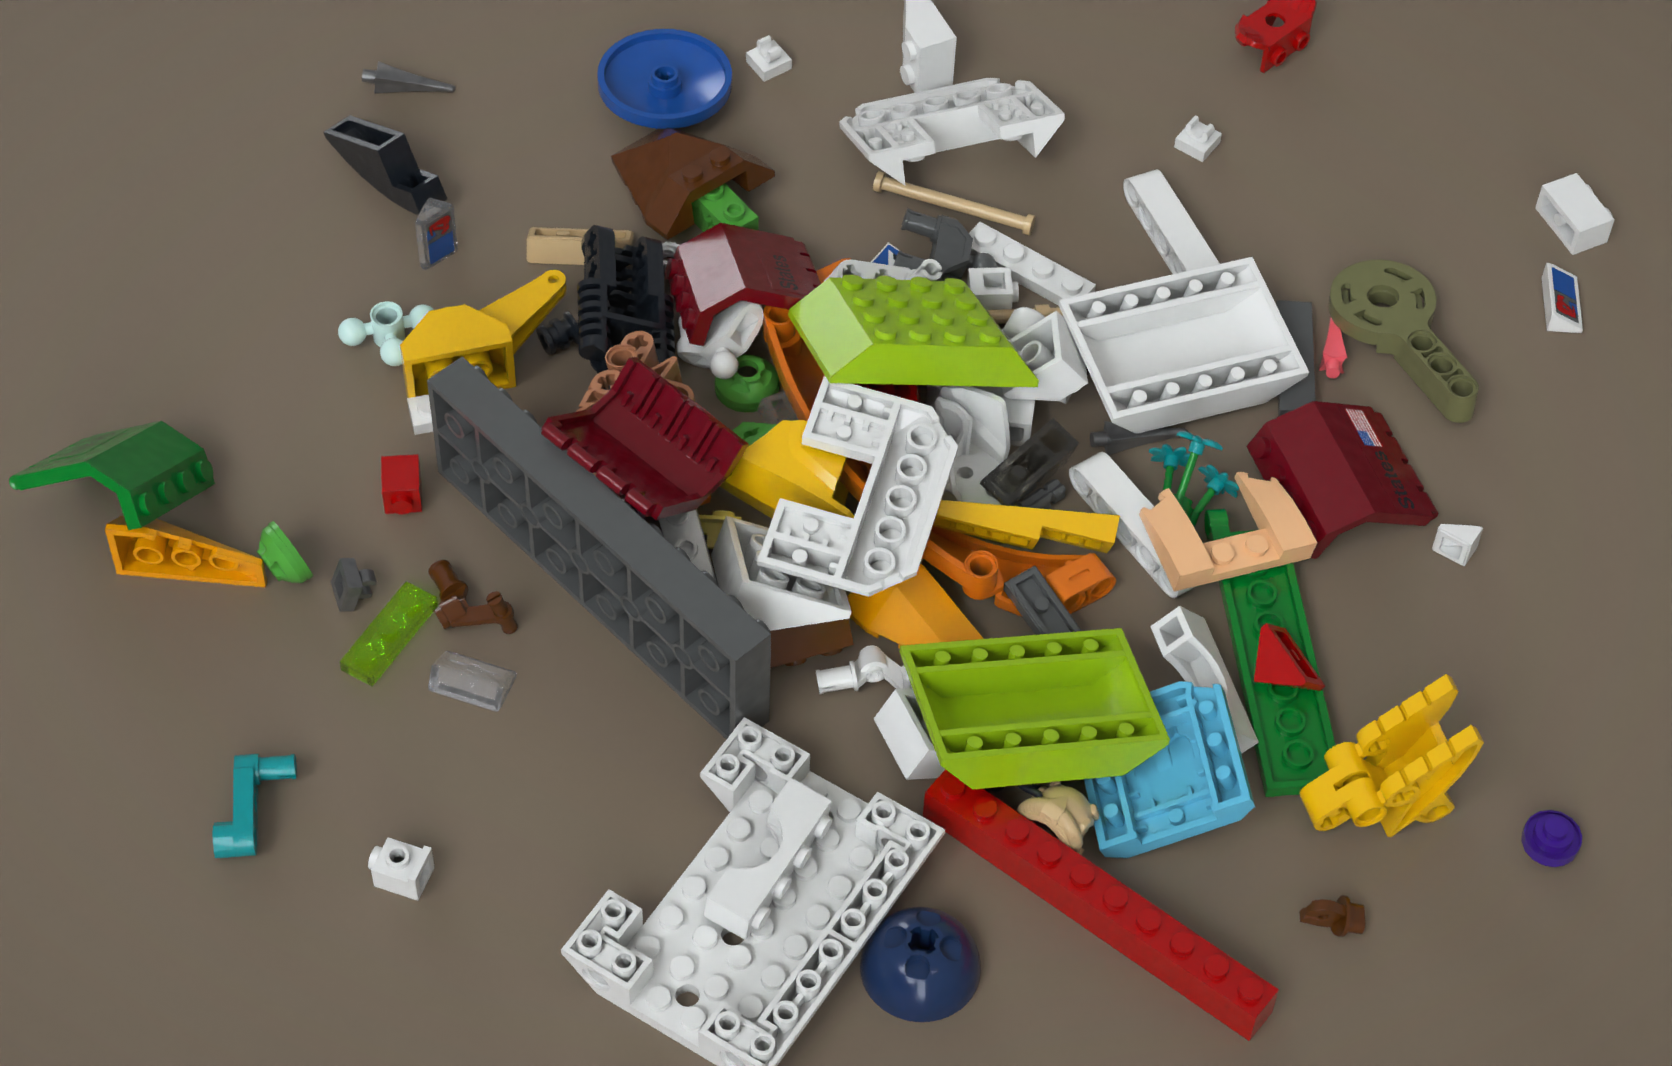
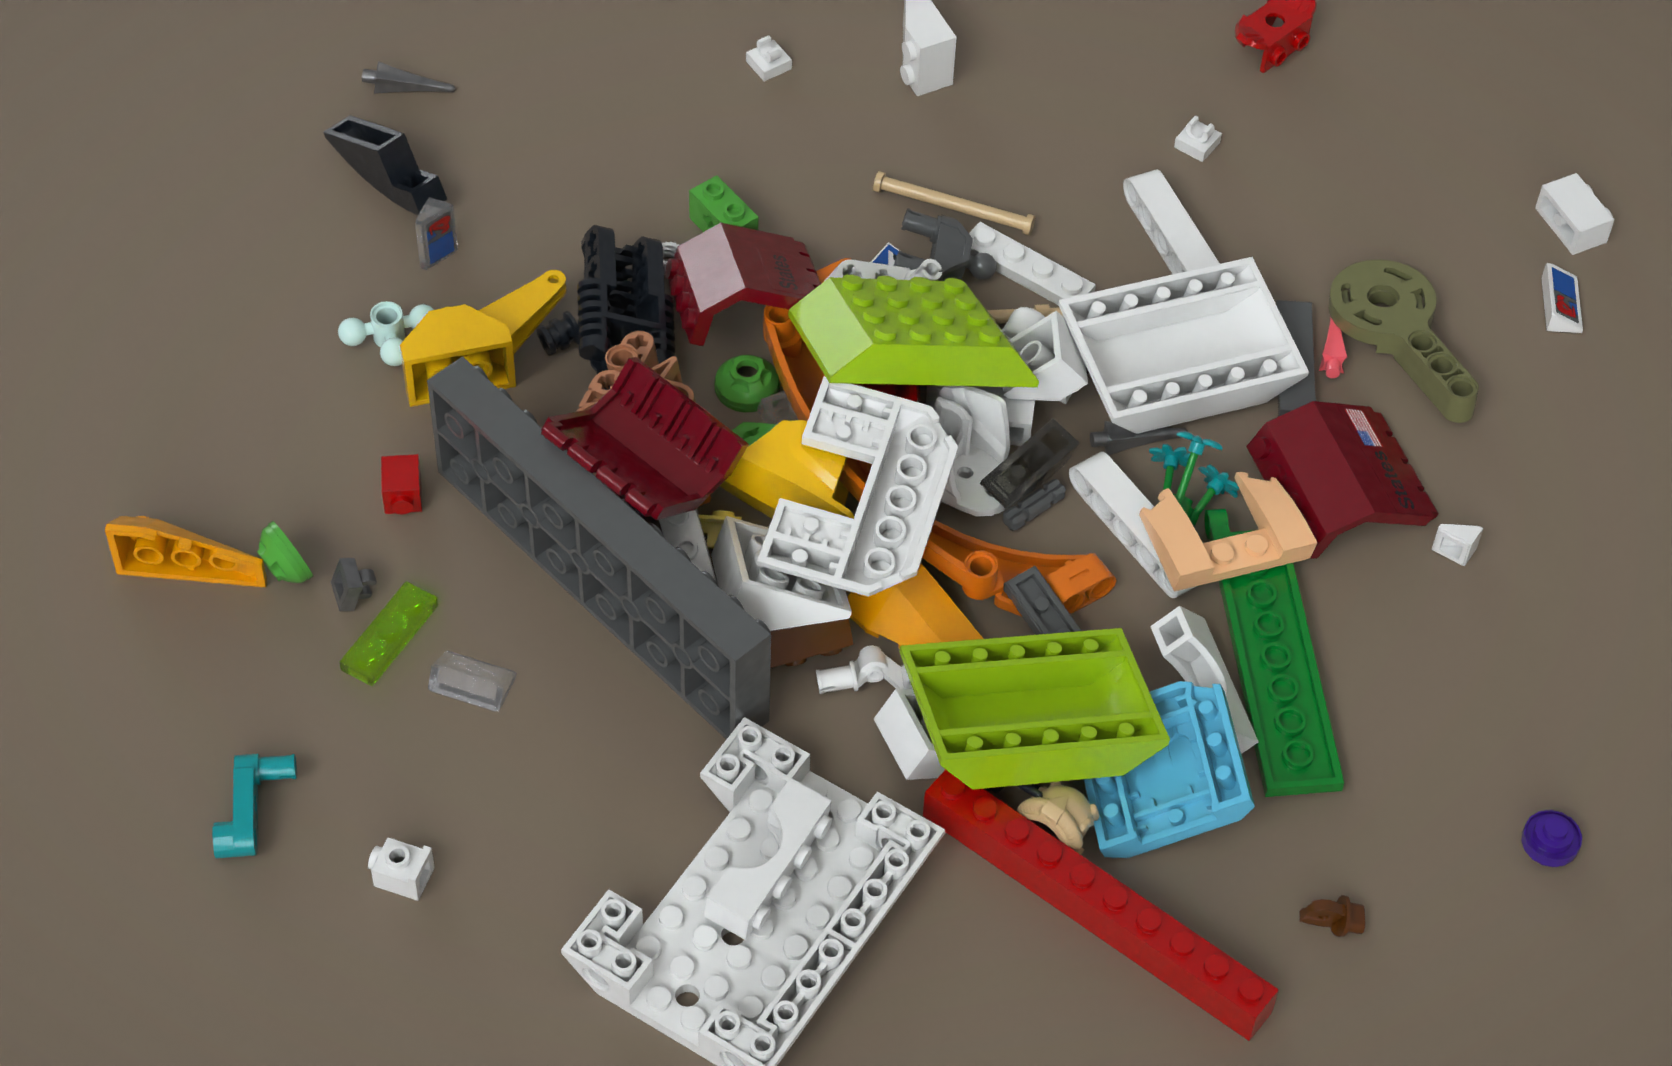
(143, 464): green hinge -> none
(420, 414): white plate -> none
(454, 608): reddish brown pin -> none
(564, 245): tan slope -> none
(664, 78): blue dish -> none
(677, 168): reddish brown wedge -> none
(727, 339): white connector -> none
(919, 981): dark blue piece -> none
(950, 119): white slope -> none
(993, 287): white brick -> none
(1026, 525): yellow slope -> none
(1283, 662): red slope -> none
(1404, 769): yellow piece -> none

